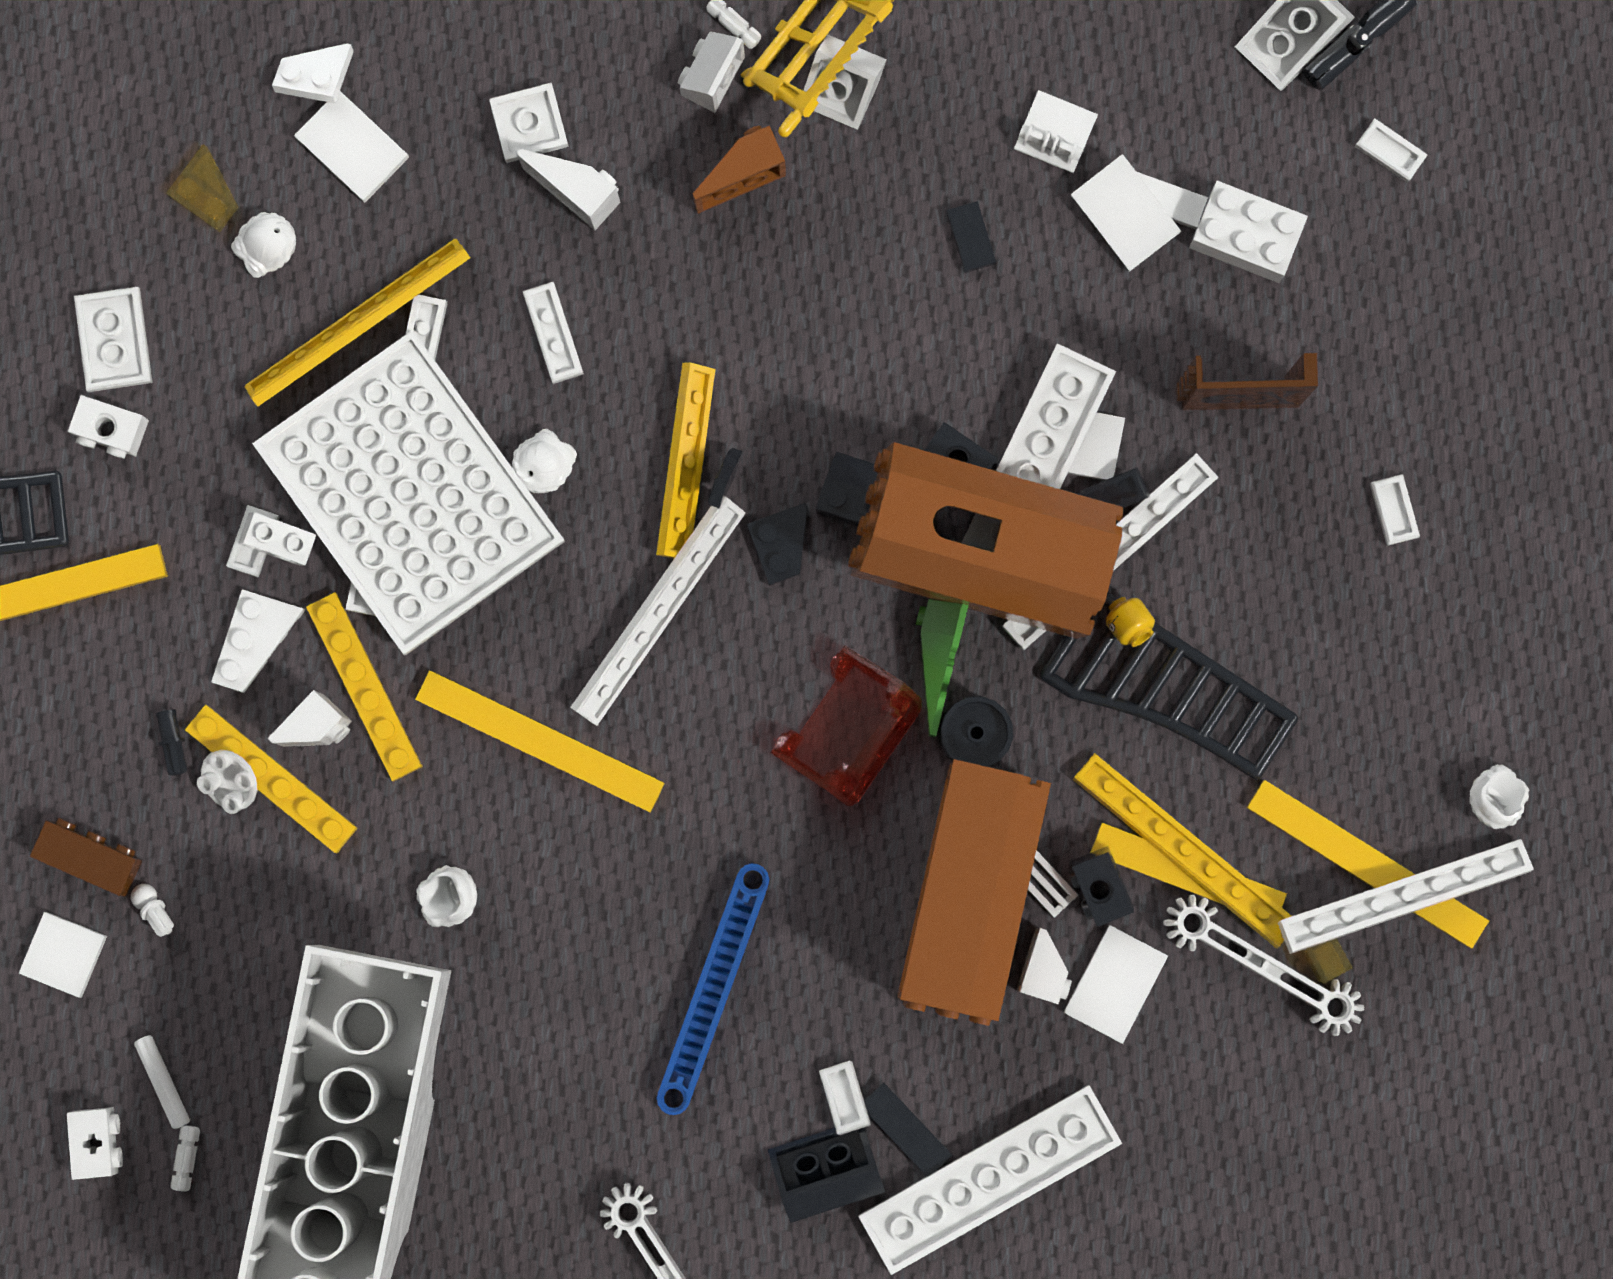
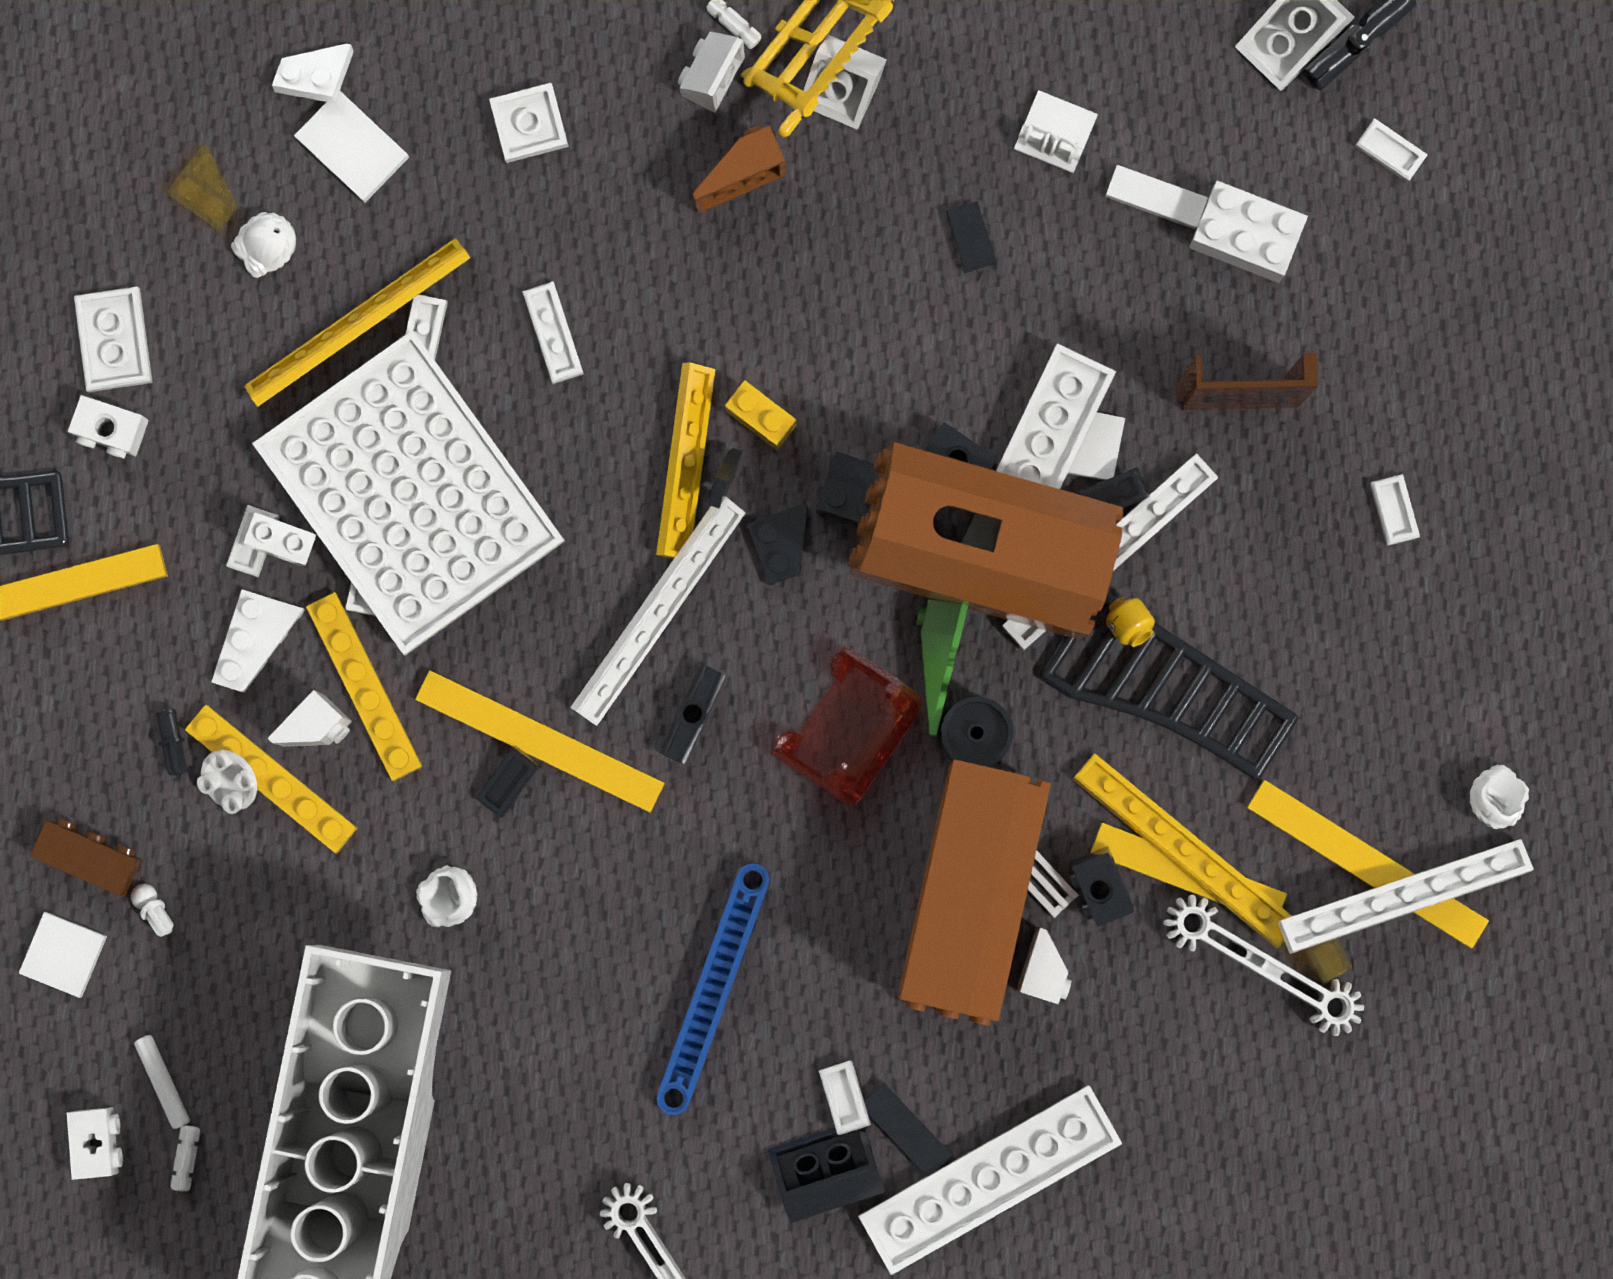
(508, 781): none -> black tile
(547, 459): white hair -> none
(578, 186): white slope -> none
(702, 694): none -> black piece
(760, 415): none -> yellow brick
(1115, 984): white tile -> none
(1126, 212): white tile -> none

